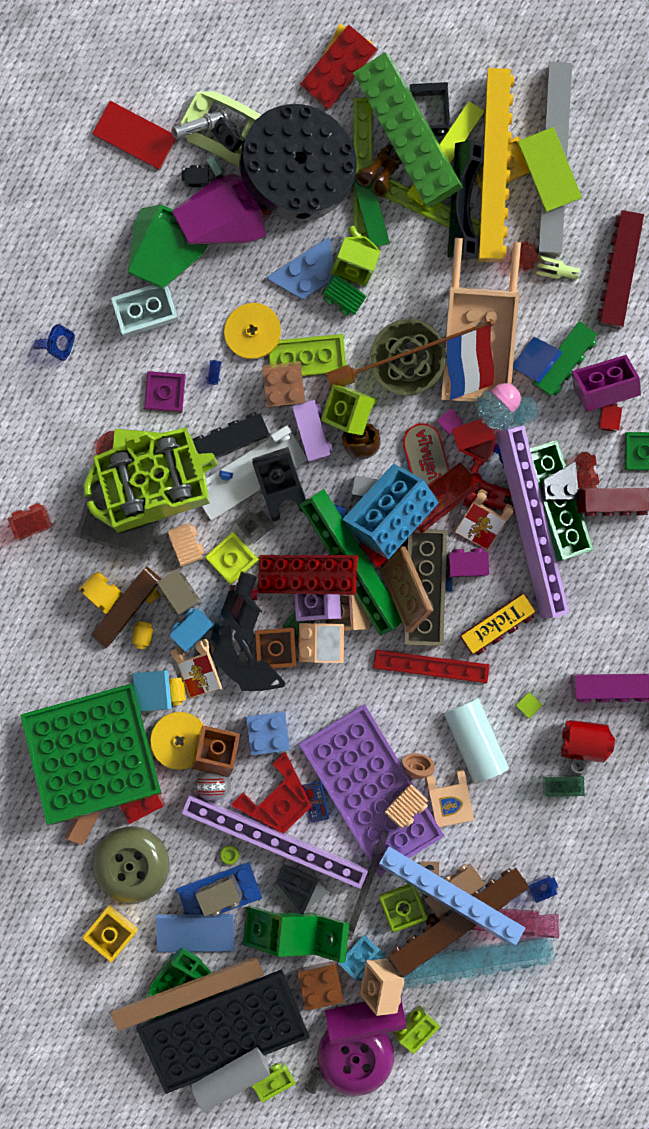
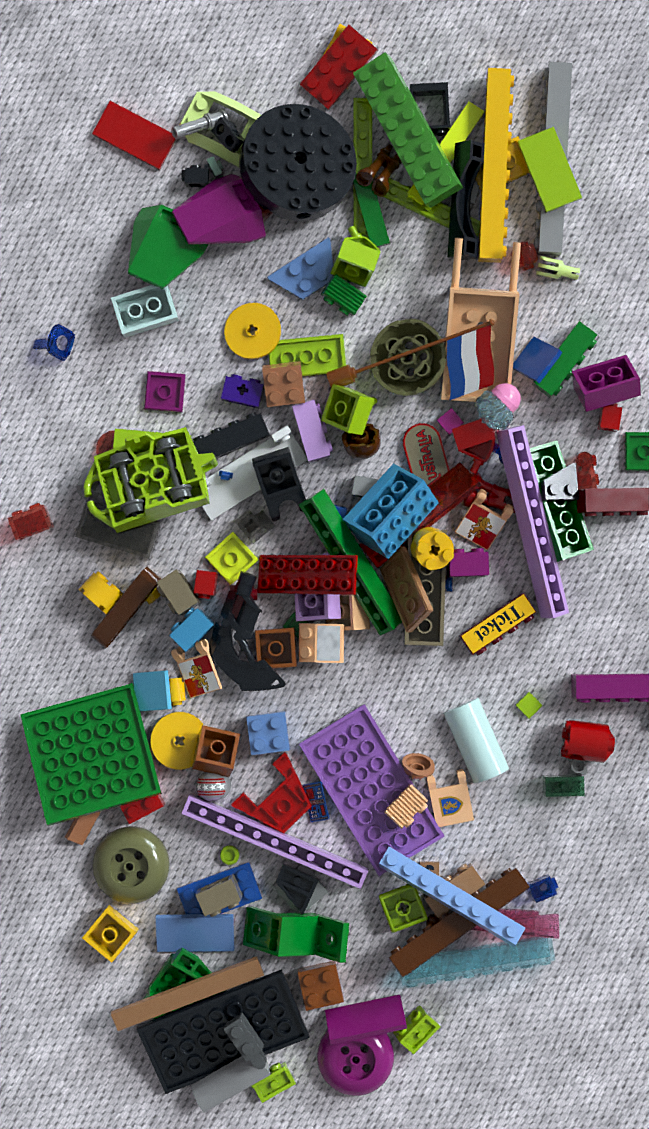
(142, 634): yellow brick -> none
(185, 544): light nougat brick -> none
(205, 584): none -> red brick
(214, 372): clear blue pin -> none
(231, 394): none -> dark purple brick
(246, 1040): none -> dark grey hinge
(314, 1080): clear smoke pin -> none
(358, 955): medium azure bracket -> none
(378, 851): clear smoke bar -> none
(381, 987): light nougat brick -> none
(431, 666): red tile -> none
(442, 551): none -> yellow brick
(529, 404): clear light blue brick -> none
(621, 269): dark red brick -> none

